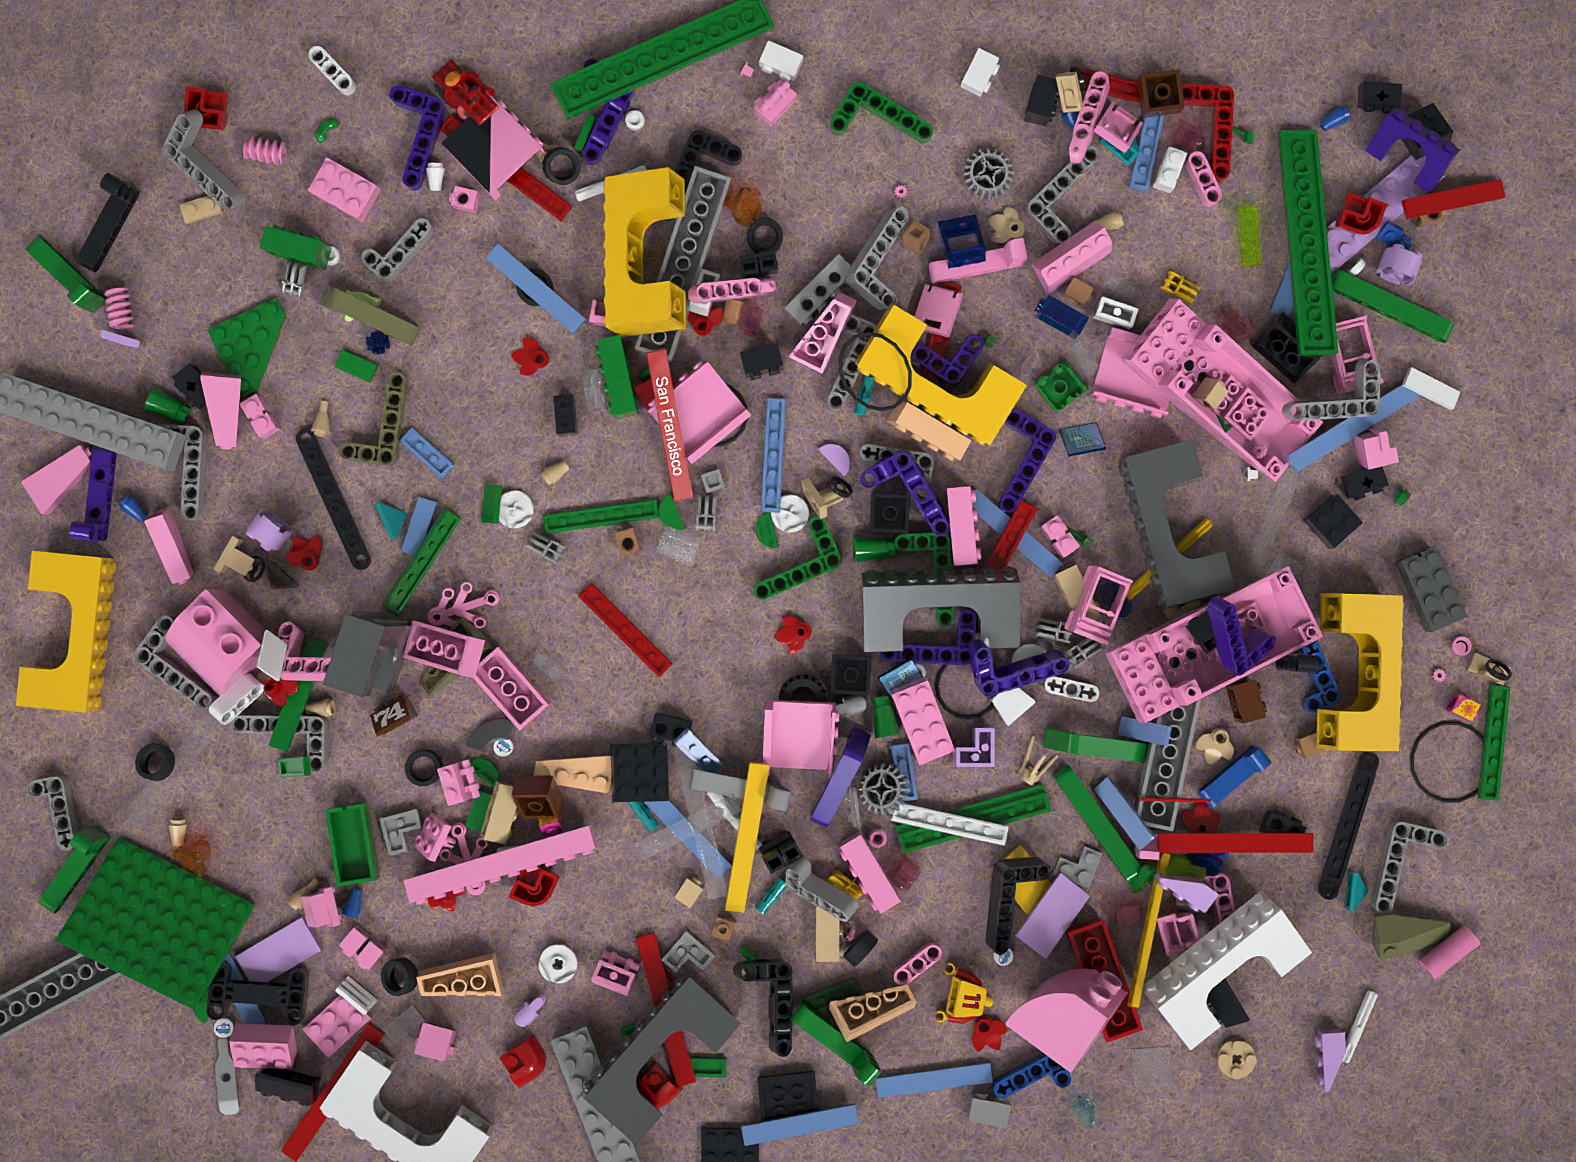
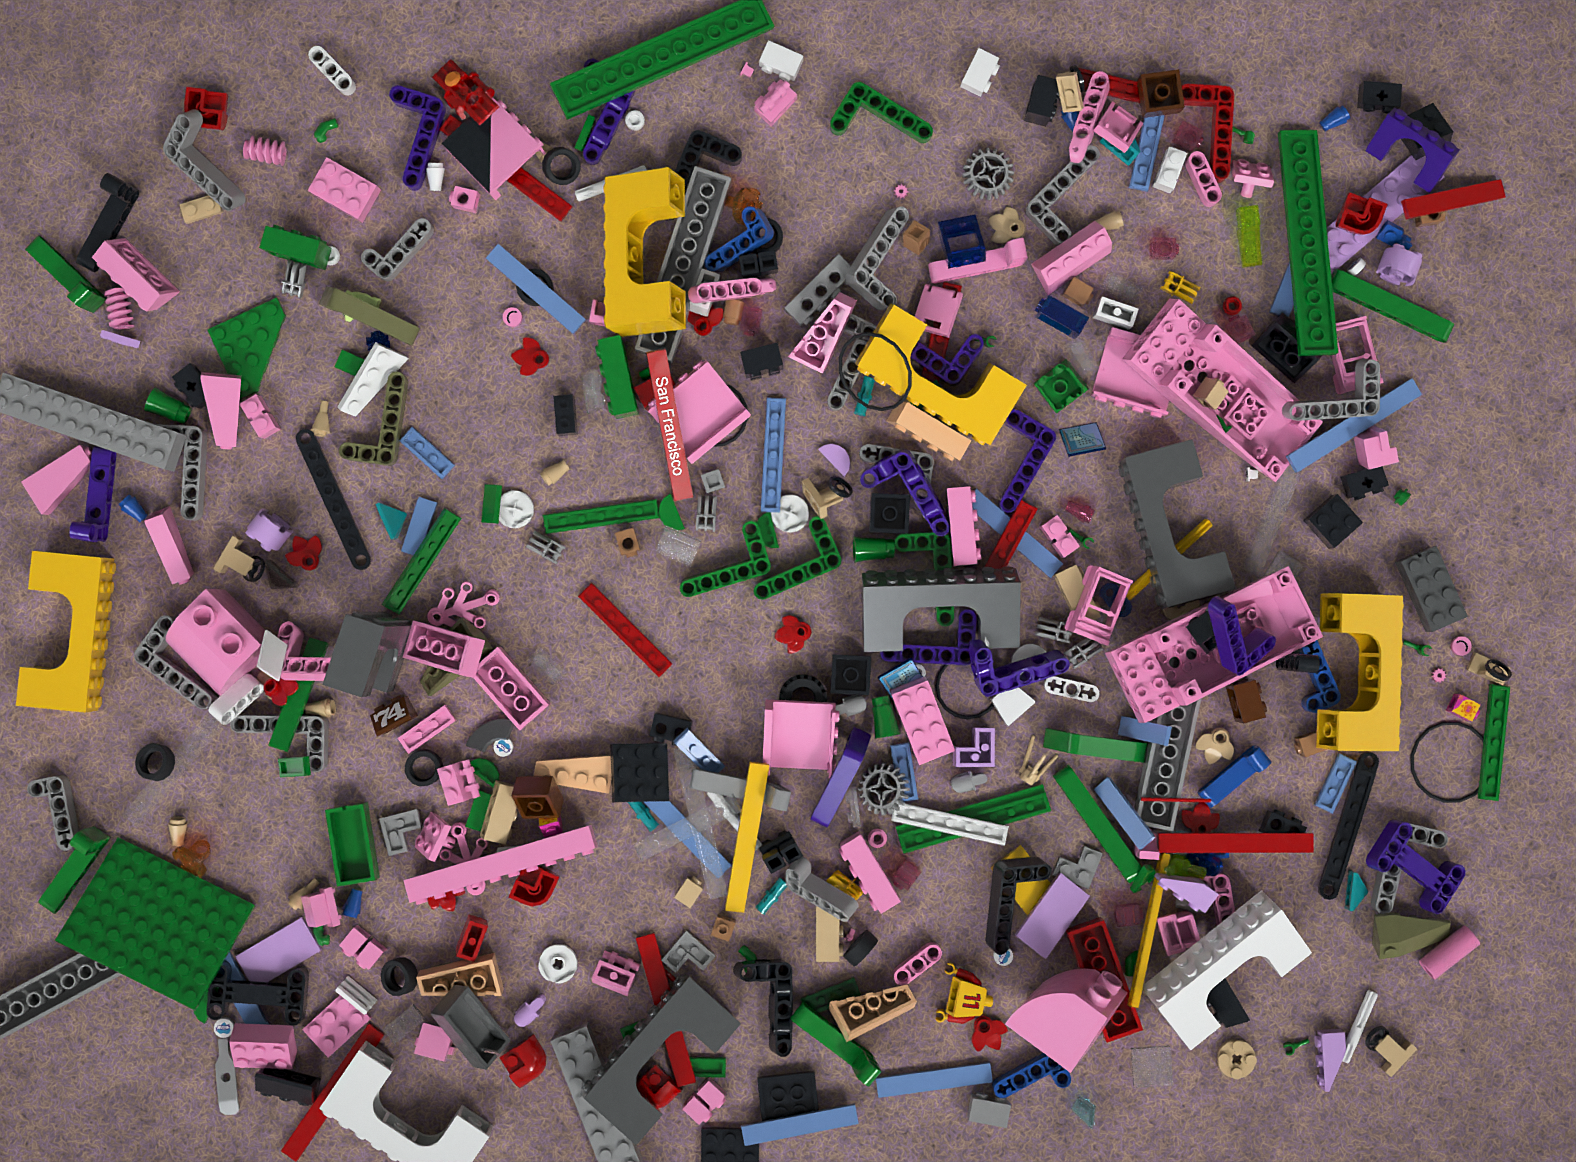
(134, 274): none -> bright pink slope
(320, 937): none -> green arm
(371, 378): none -> white wing
(427, 729): none -> bright pink plate
(470, 1026): none -> dark grey piece
(471, 938): none -> red brick
(512, 317): none -> bright pink tile
(707, 1098): none -> bright pink piece
(733, 568): none -> green beam
(737, 243): none -> blue beam
(967, 781): none -> light grey arm
(1080, 511): none -> clear pink cone
(1130, 962): none -> green arm
(1157, 254): none -> clear pink brick
(1236, 301): none -> red plate
(1251, 175): none -> bright pink plate
(1294, 1045): none -> green hand
(1335, 783): none -> medium blue tile
(1389, 1049): none -> tan piece
(1419, 648): none -> green hand
(1431, 388): white tile -> none
(1439, 882): none -> dark purple beam

